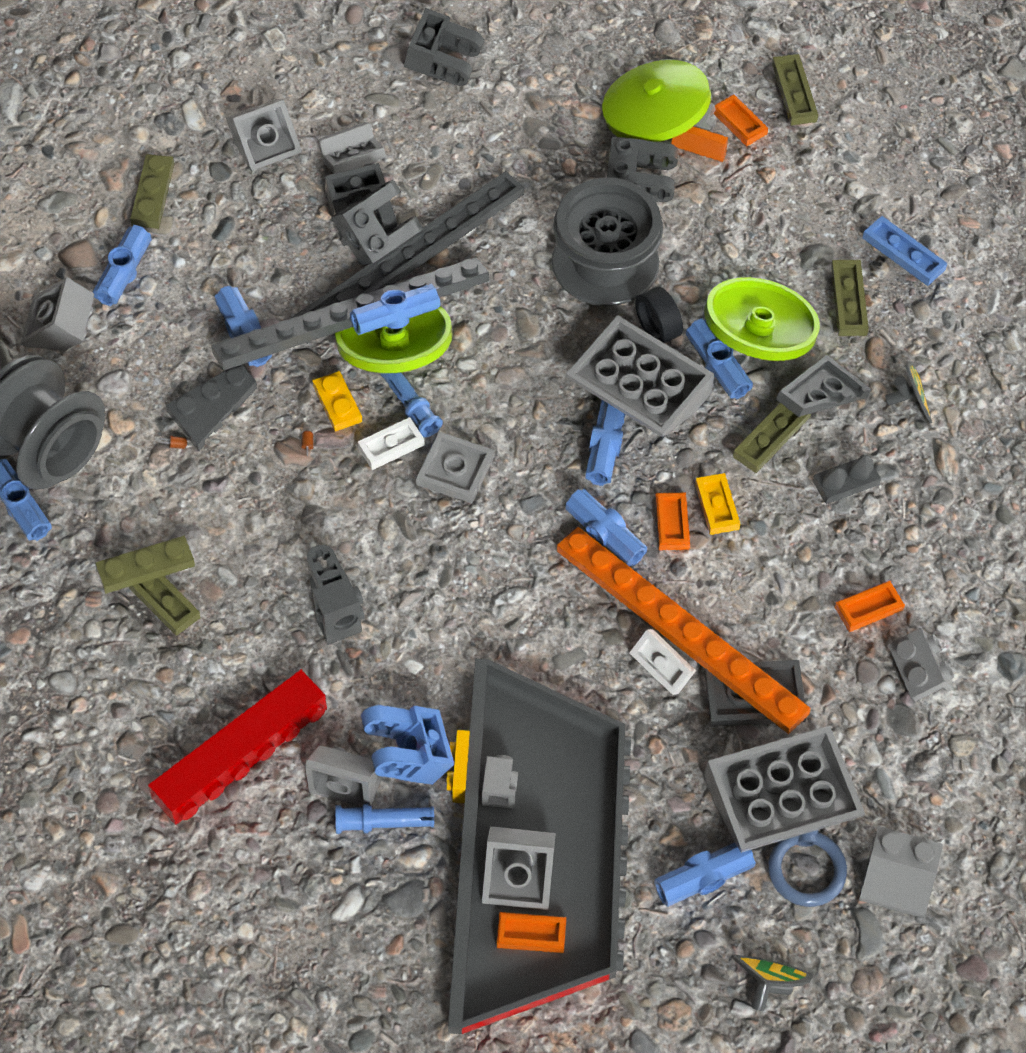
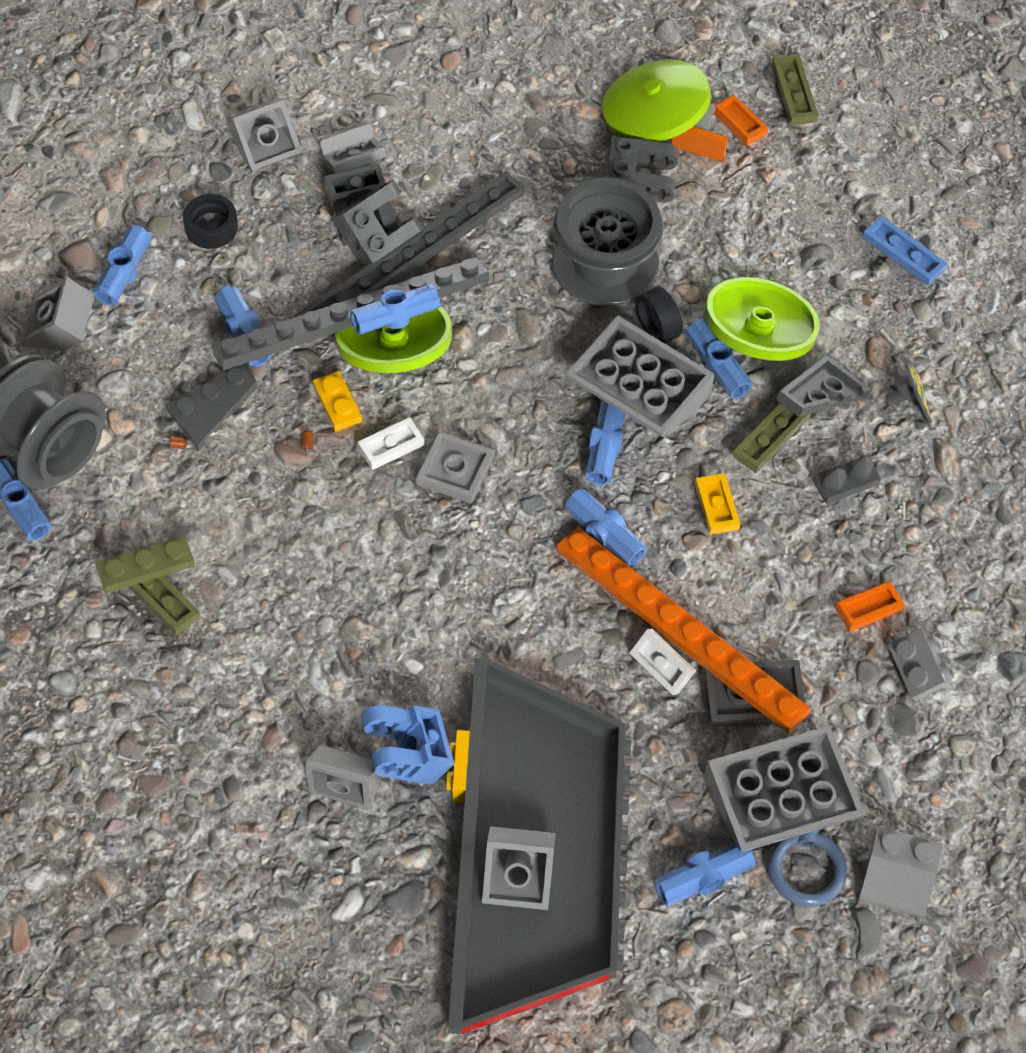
(152, 191): olive plate -> none
(210, 204): none -> black tyre
(238, 747): red brick -> none
(335, 599): dark grey brick -> none
(368, 818): medium blue pin -> none
(415, 406): medium blue pin -> none
(437, 32): dark grey brick -> none
(499, 782): light grey brick -> none
(531, 932): orange tile -> none
(672, 521): orange tile -> none
(772, 978): dark grey shield -> none
(849, 298): olive plate -> none

